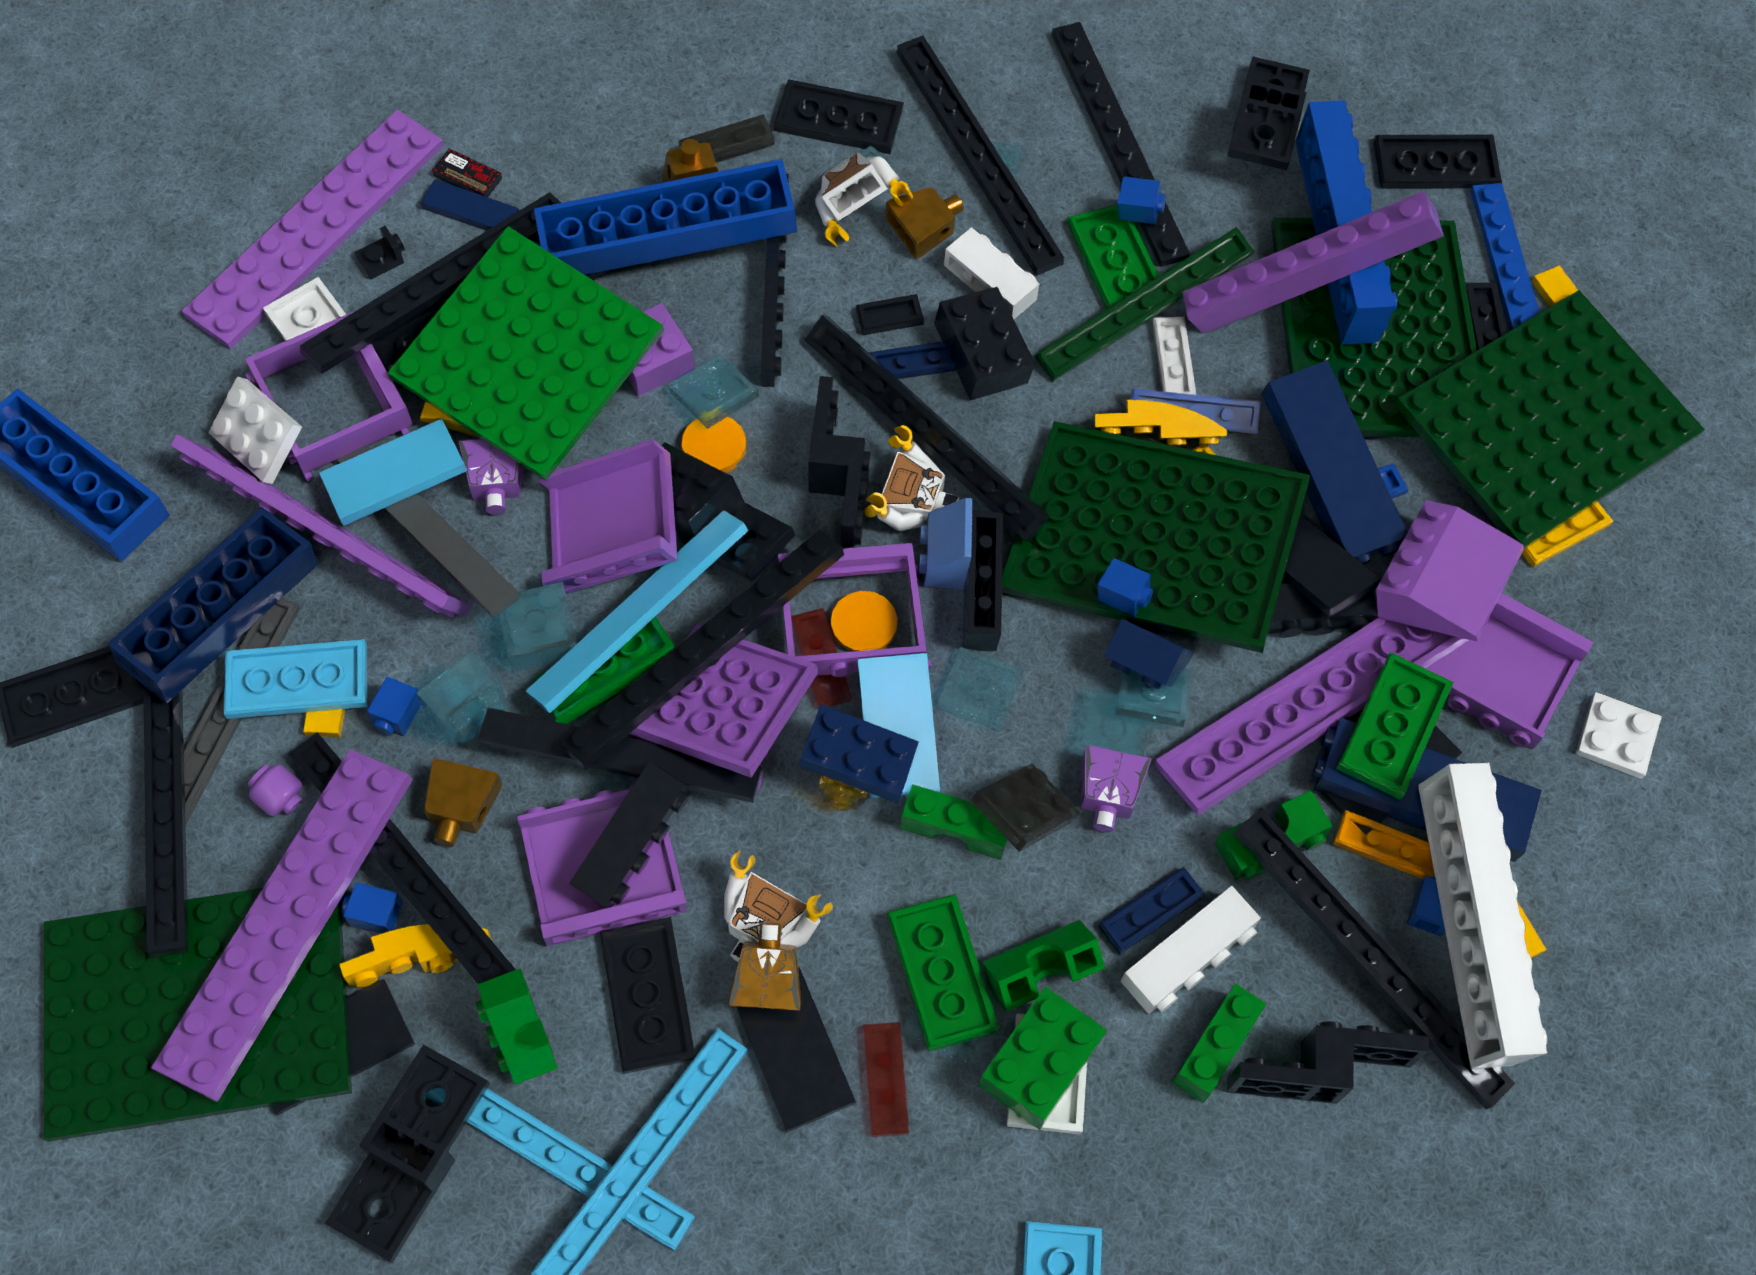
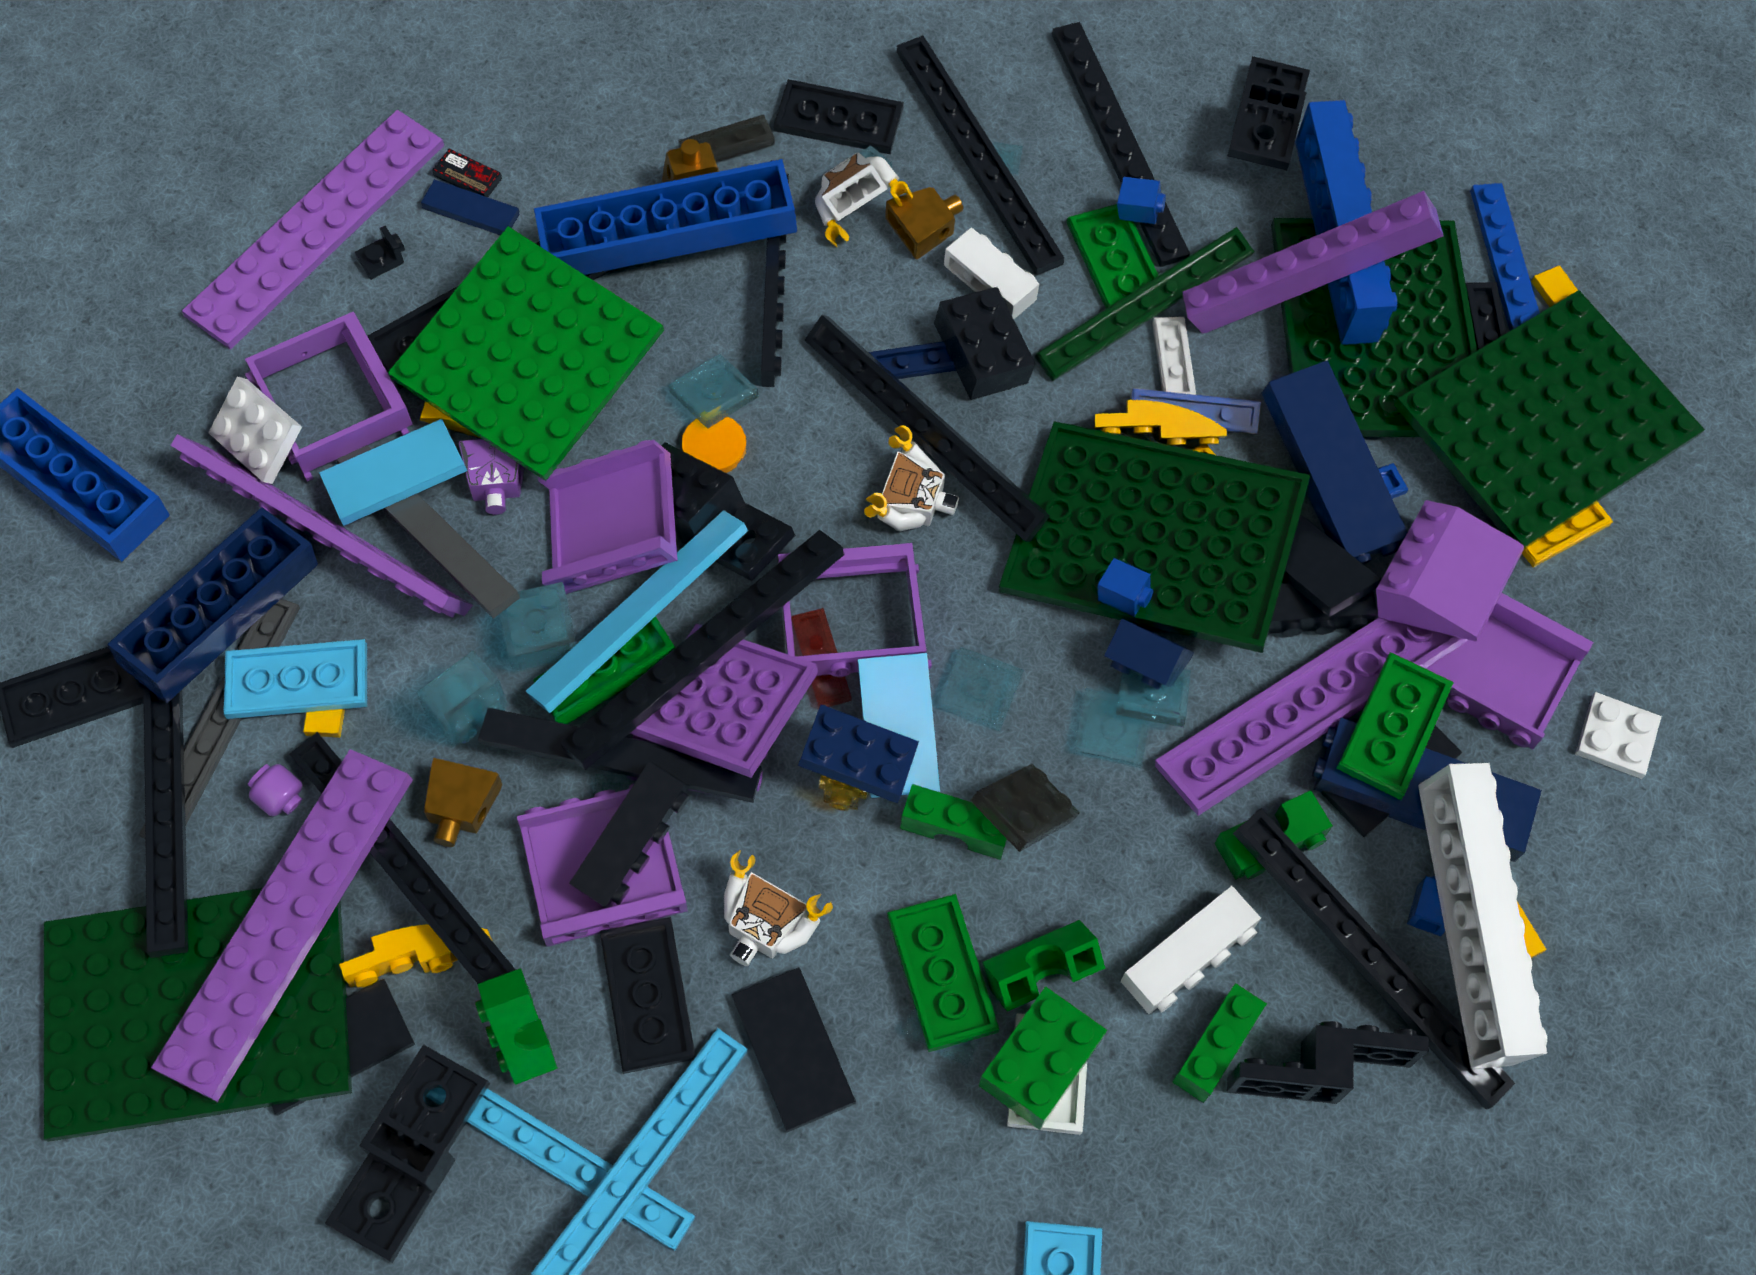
(303, 309): white plate -> none
(372, 908): blue brick -> none
(394, 707): blue brick -> none
(413, 295): black plate -> none
(666, 359): medium lavender brick -> none
(767, 972): pearl gold torso -> none
(838, 464): black bracket -> none
(864, 621): light orange tile -> none
(886, 1079): clear red tile -> none
(889, 314): black tile -> none
(947, 545): medium blue slope -> none
(984, 583): black brick -> none
(1110, 784): medium lavender torso -> none
(1151, 910): dark blue tile -> none
(1384, 845): light orange tile -> none
(1436, 161): black tile -> none

